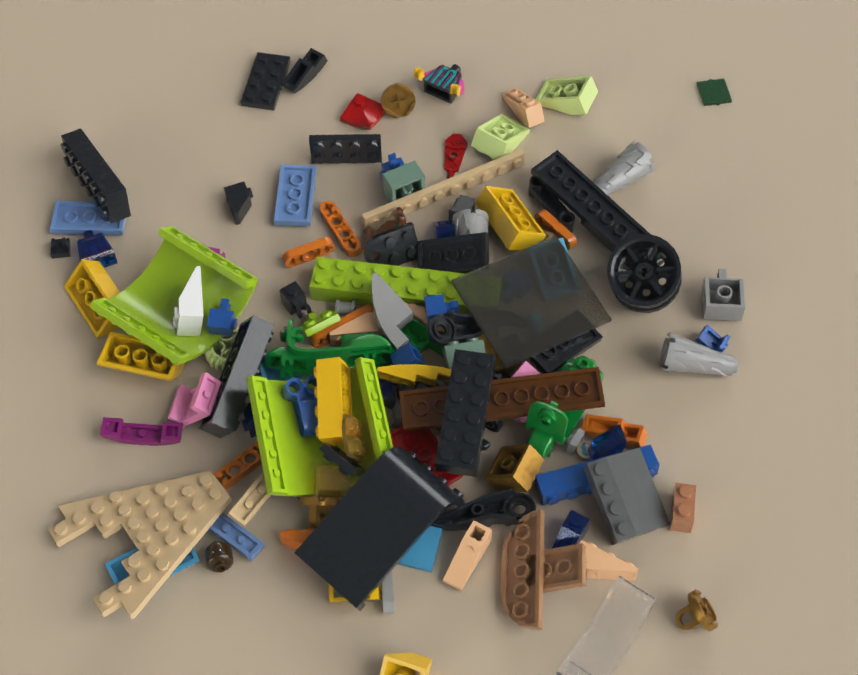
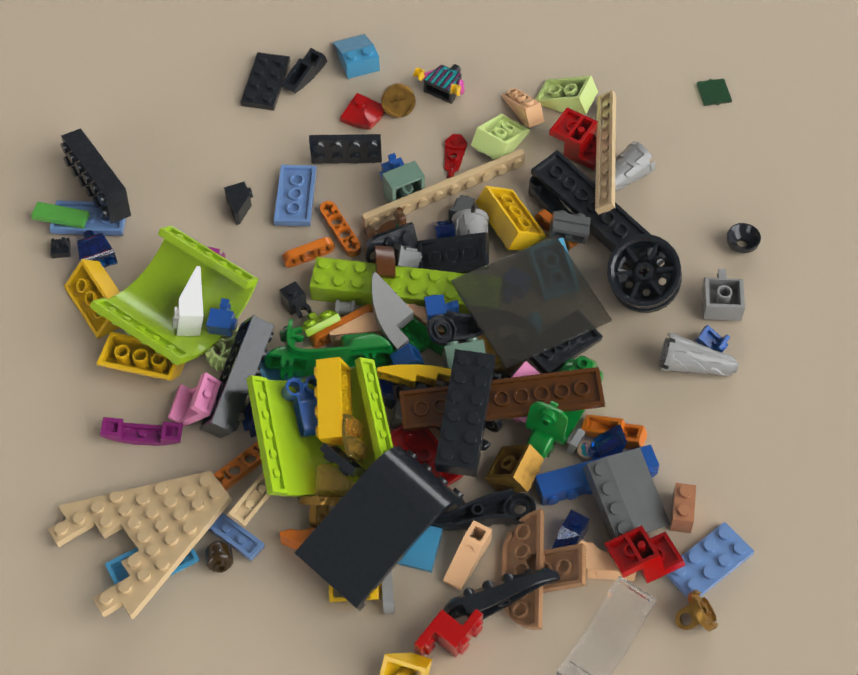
(60, 215): none -> bright green tile
(357, 56): none -> dark azure slope
(385, 261): none -> reddish brown slope
(407, 256): none -> window
(449, 634): none -> red bracket
(500, 594): none -> black animal
(569, 226): none -> dark grey brick
(578, 135): none -> red bracket
(605, 152): none -> tan plate
(639, 552): none -> red bracket
(711, 560): none -> medium blue plate
(746, 233): none -> black piece

